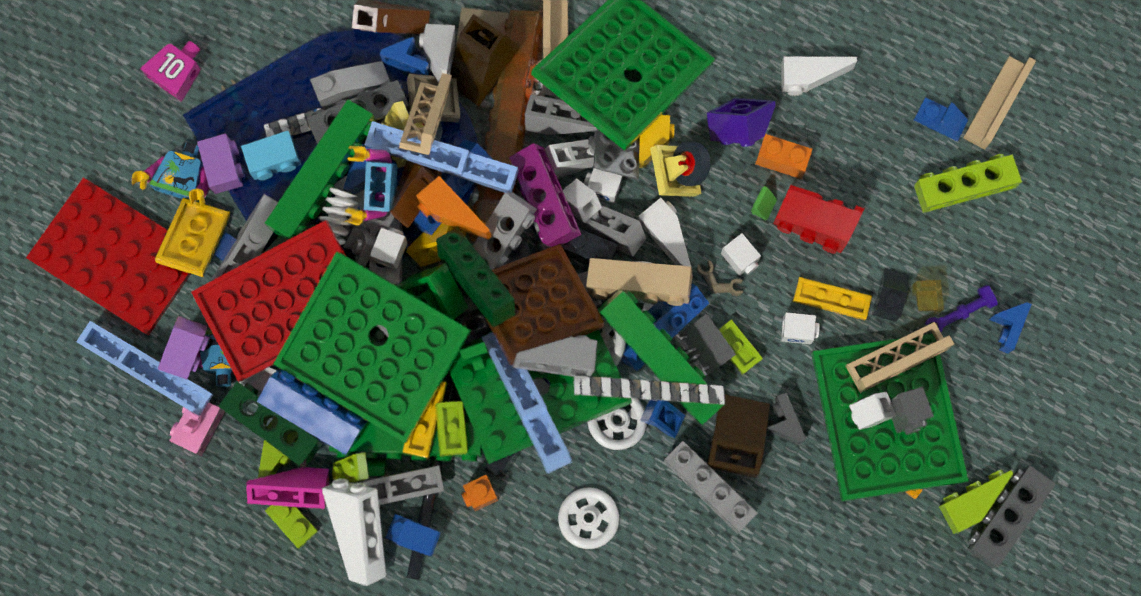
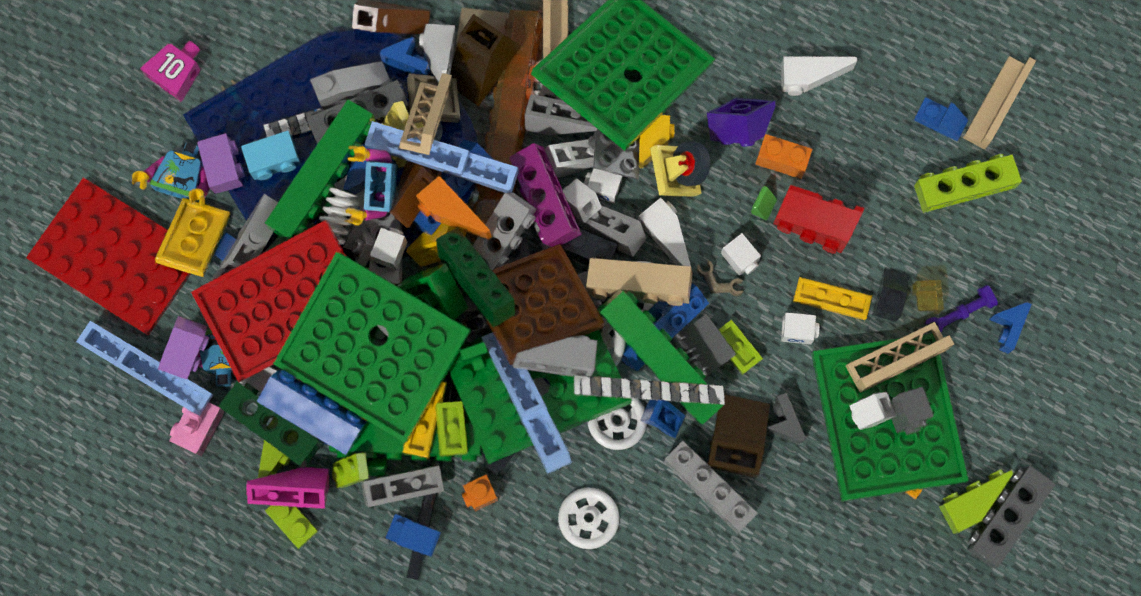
(357, 529): white slope -> none

